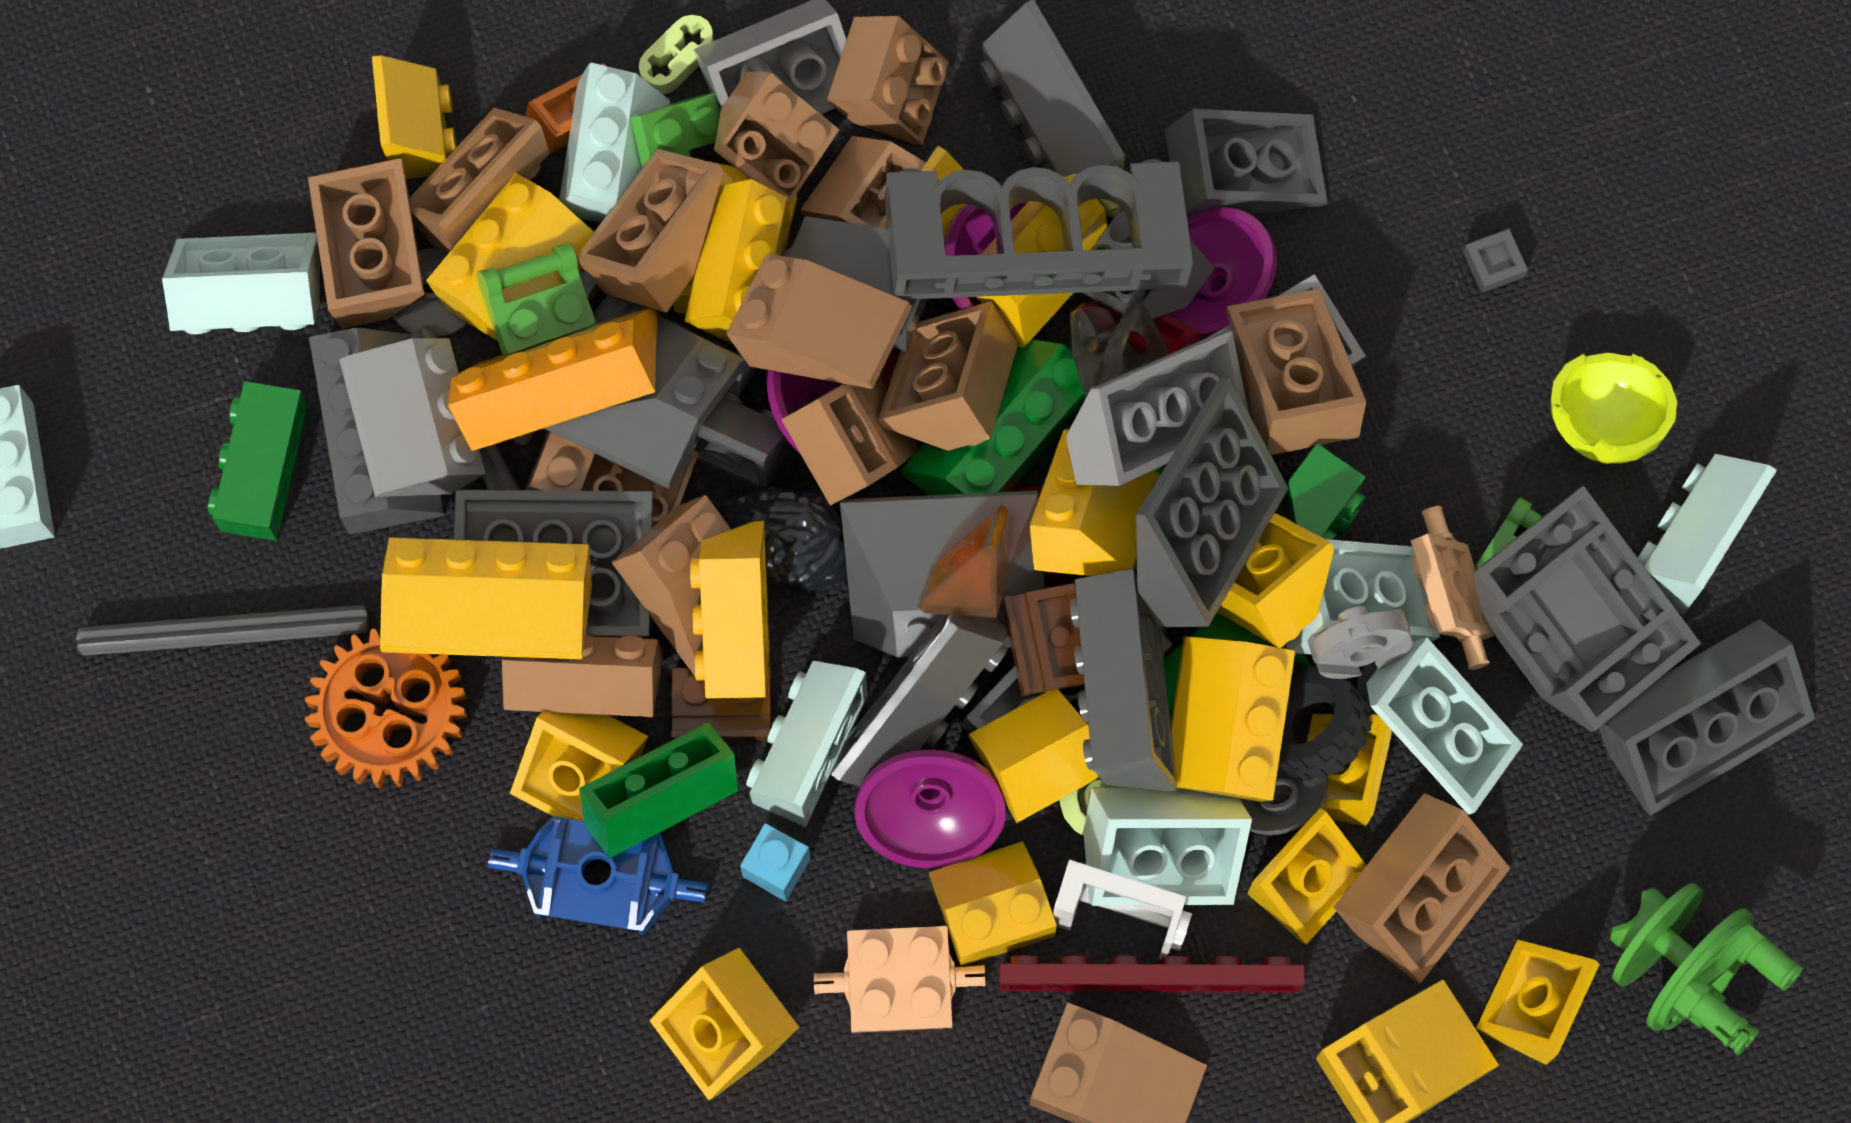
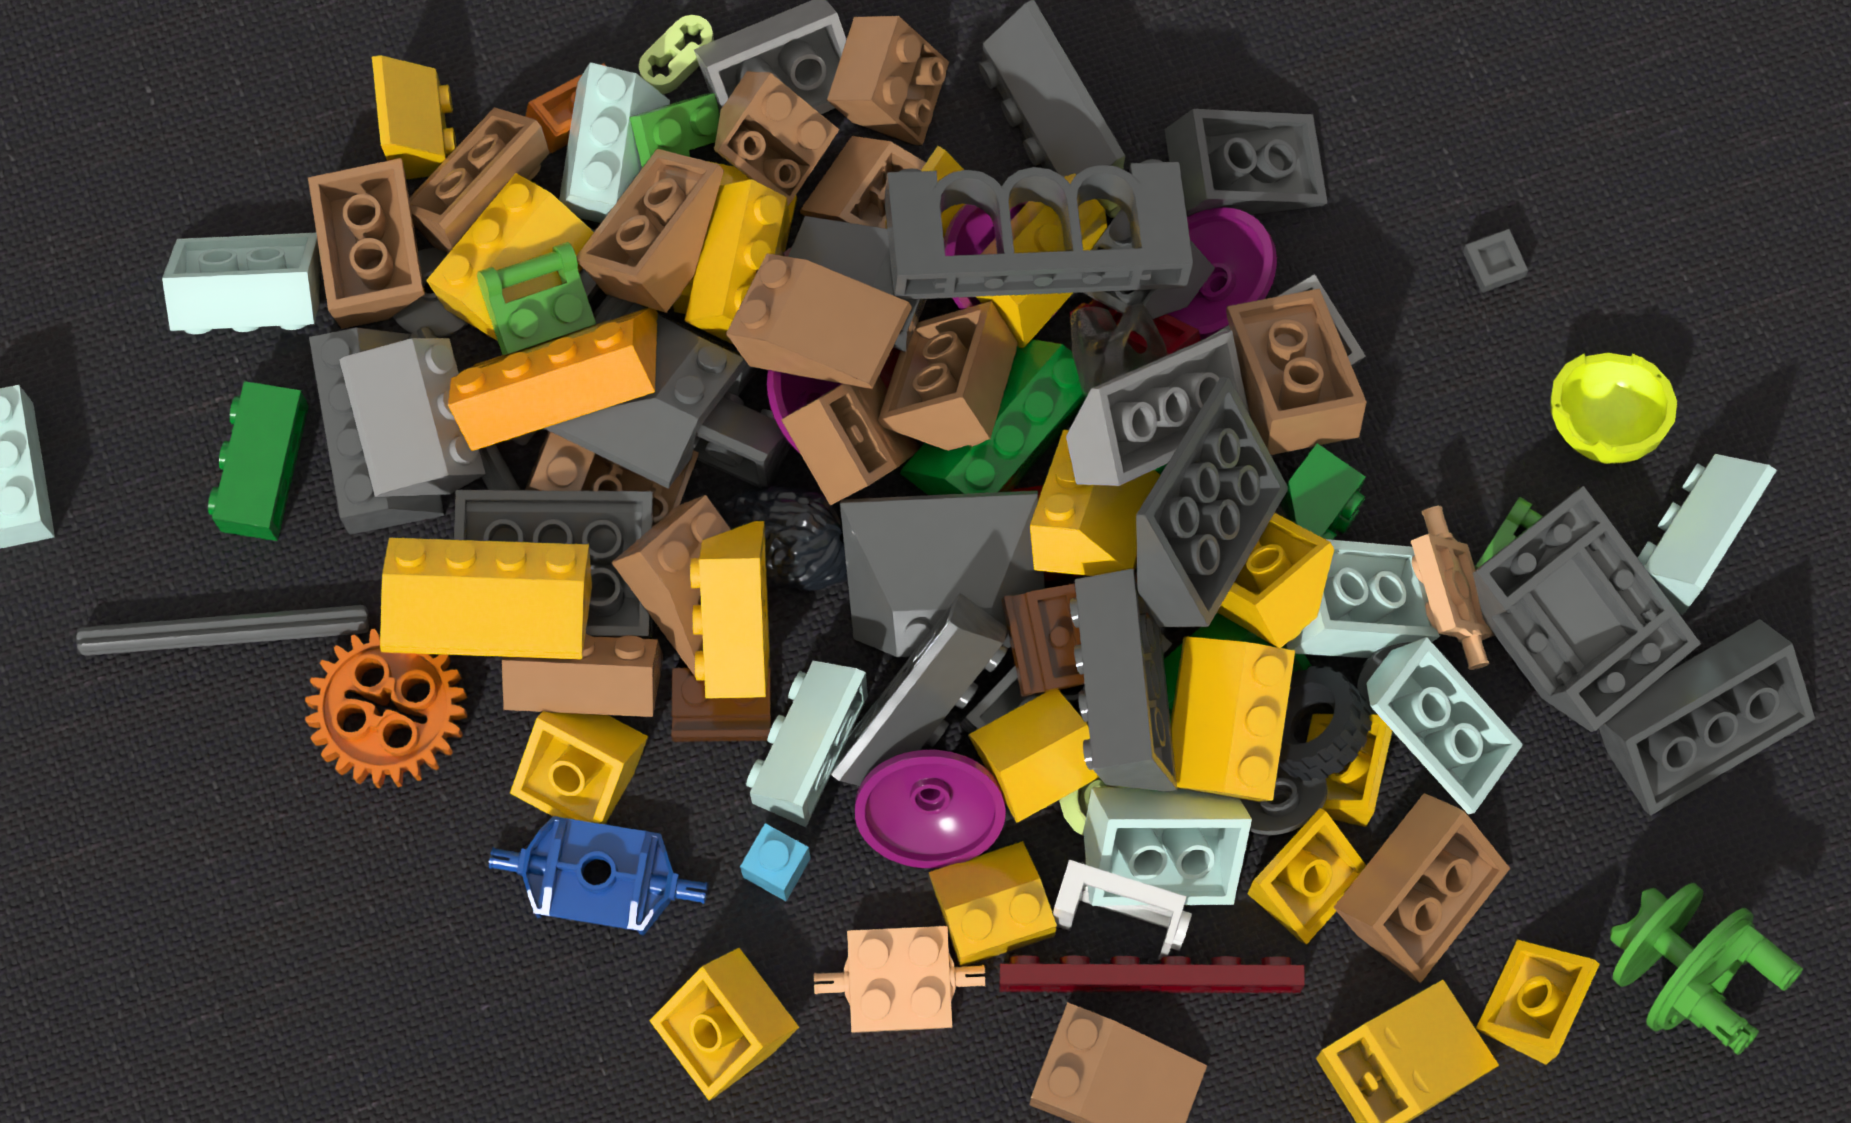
(658, 790): green brick -> none
(971, 573): clear orange slope -> none
(1361, 640): light grey plate -> none

